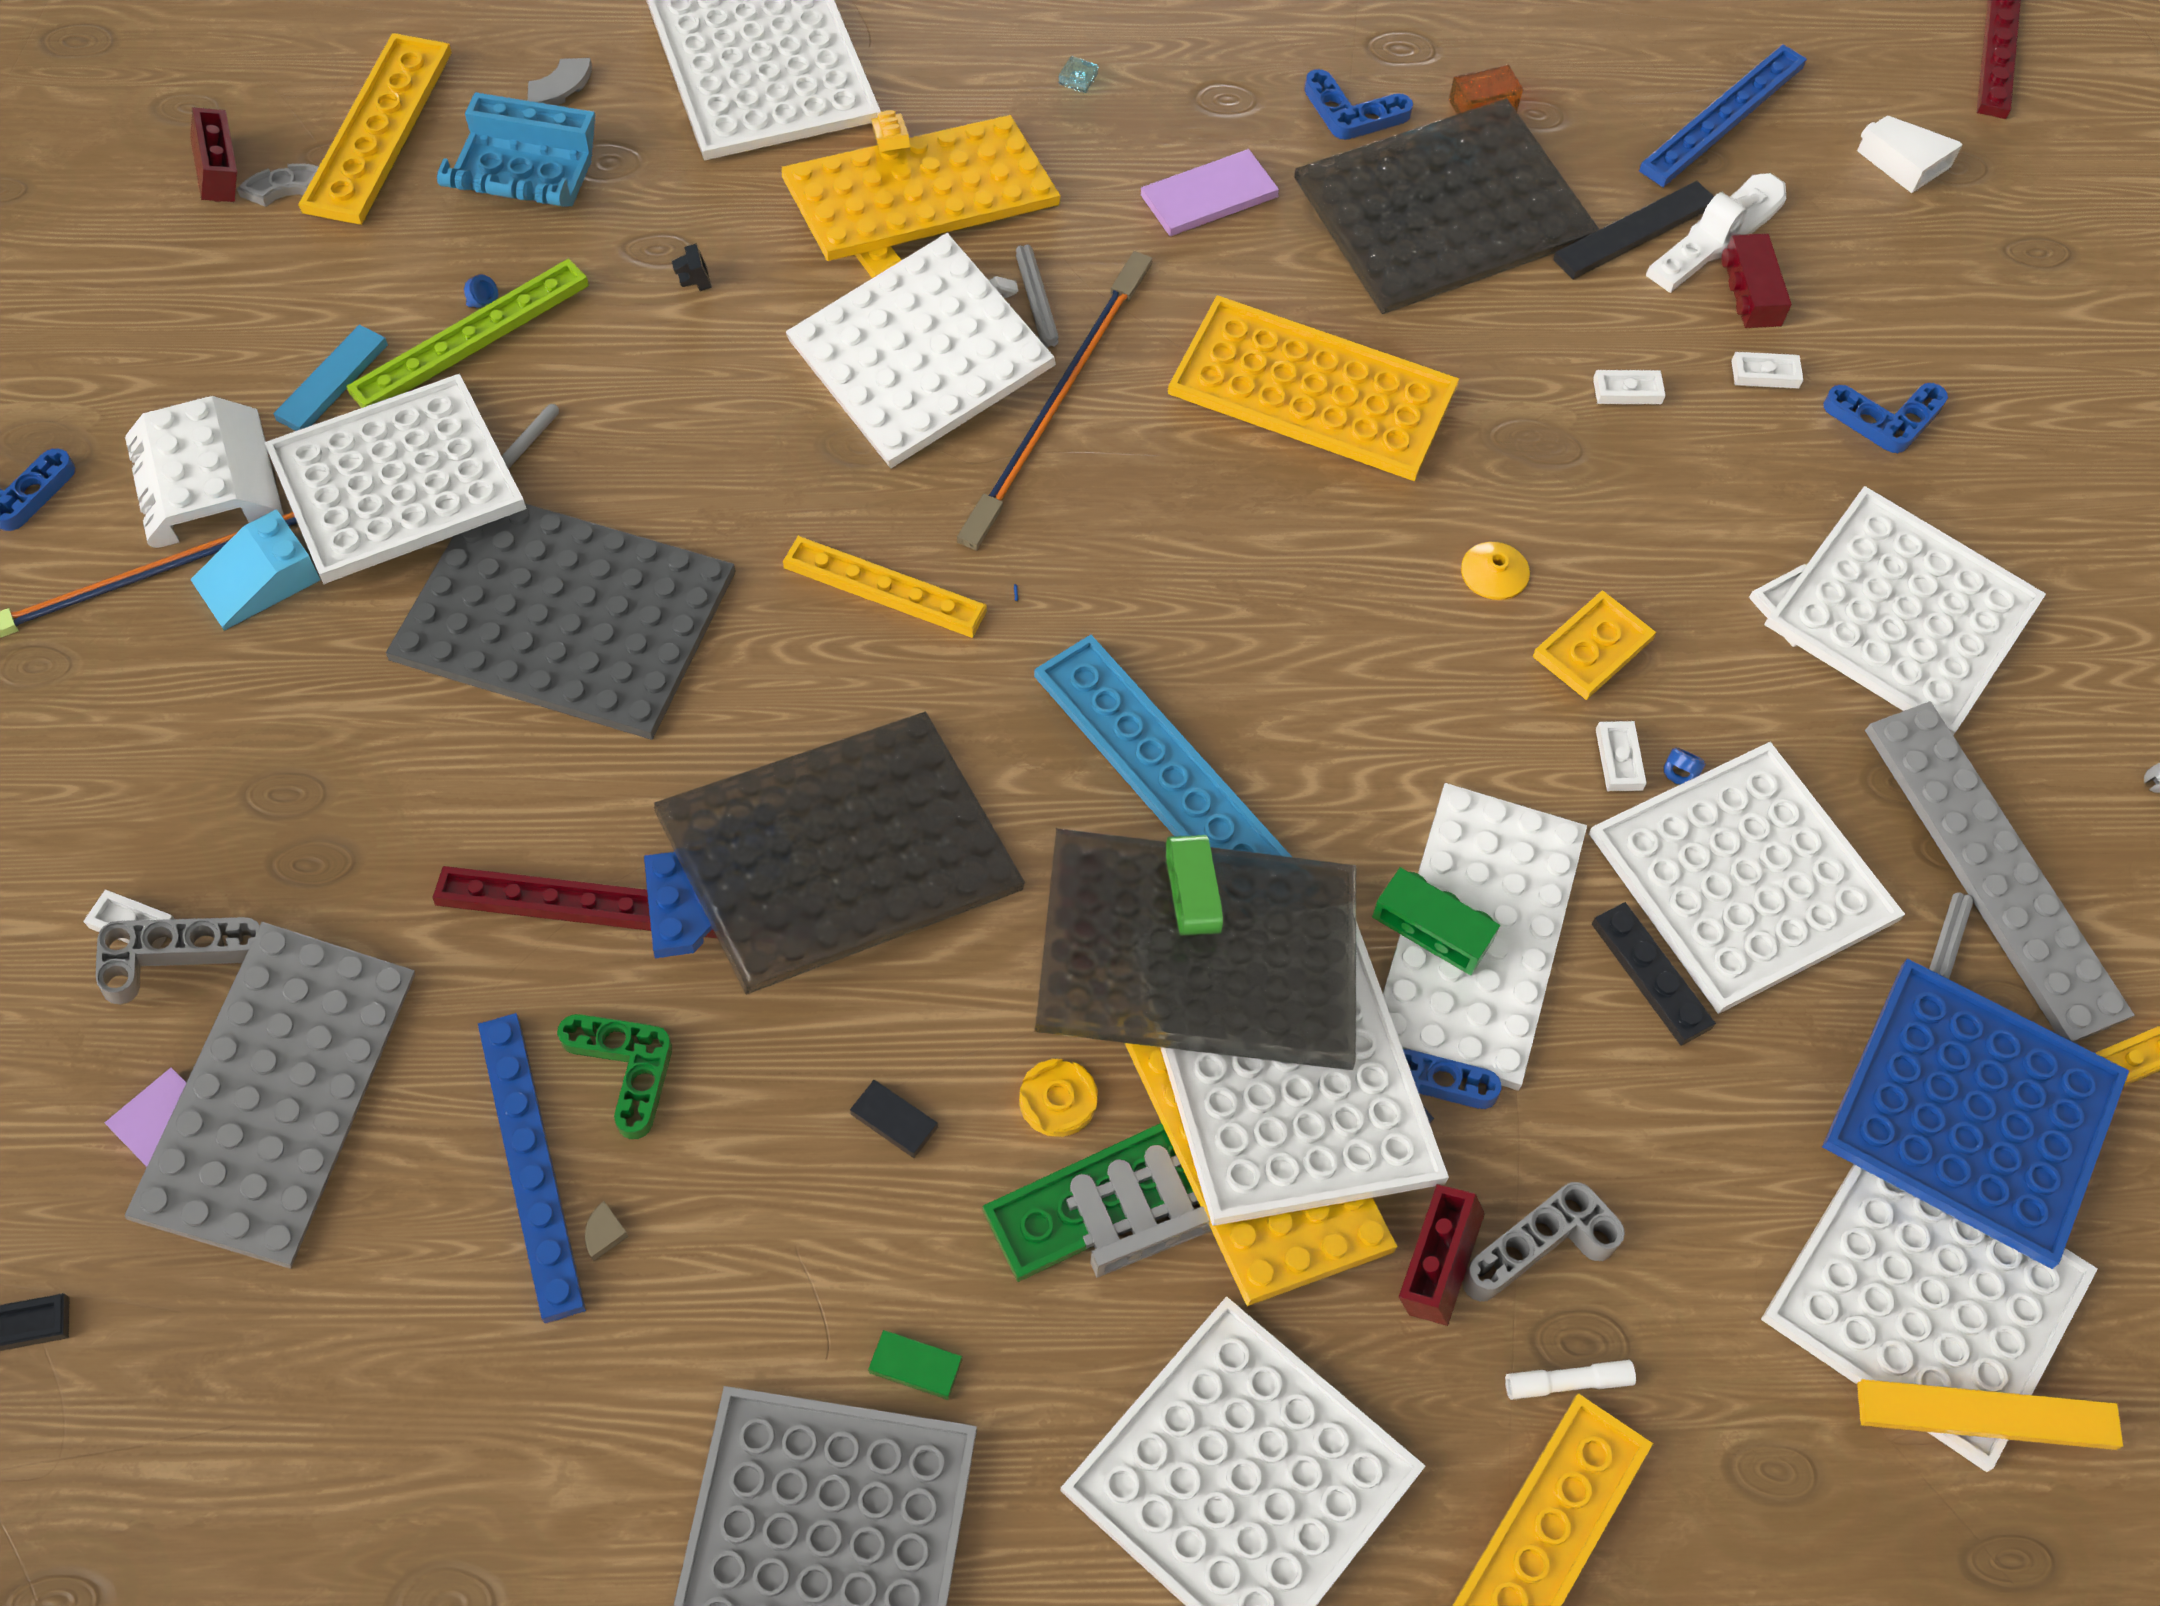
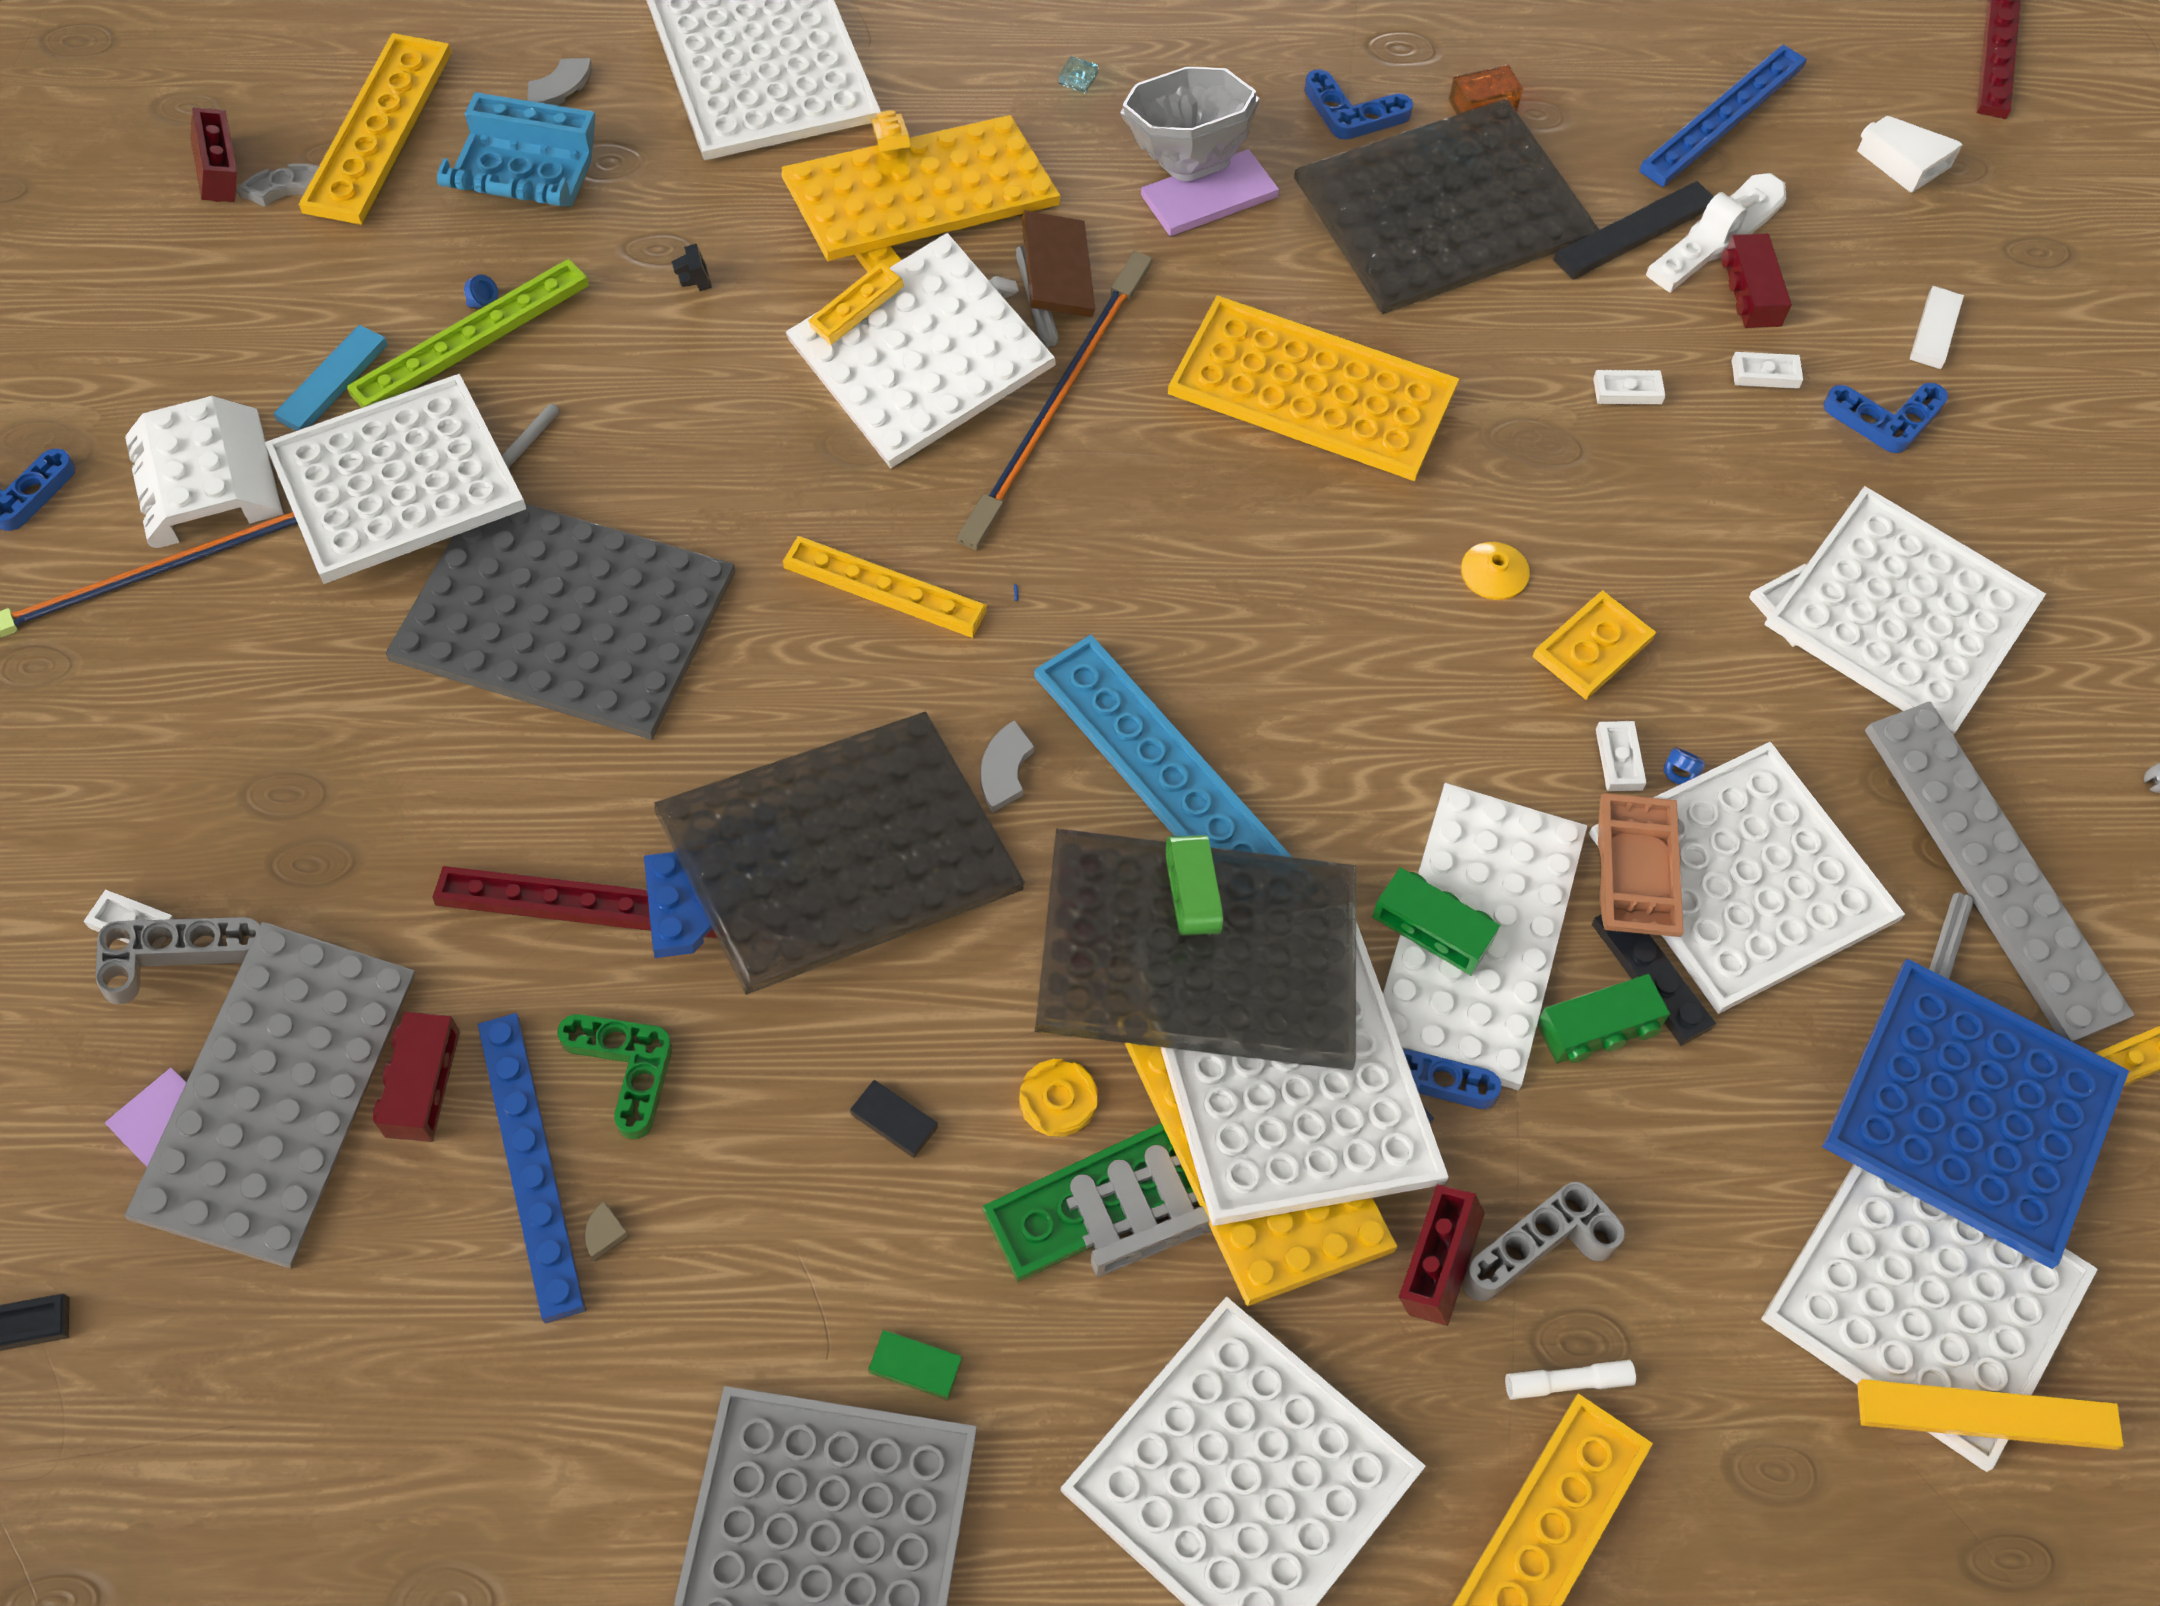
(254, 571): medium azure slope -> none
(416, 1077): none -> dark red brick
(856, 303): none -> yellow tile
(1001, 766): none -> light grey tile
(1058, 264): none -> reddish brown tile
(1191, 119): none -> light grey rock
(1603, 1019): none -> green brick
(1640, 865): none -> nougat slope
(1936, 327): none -> white tile

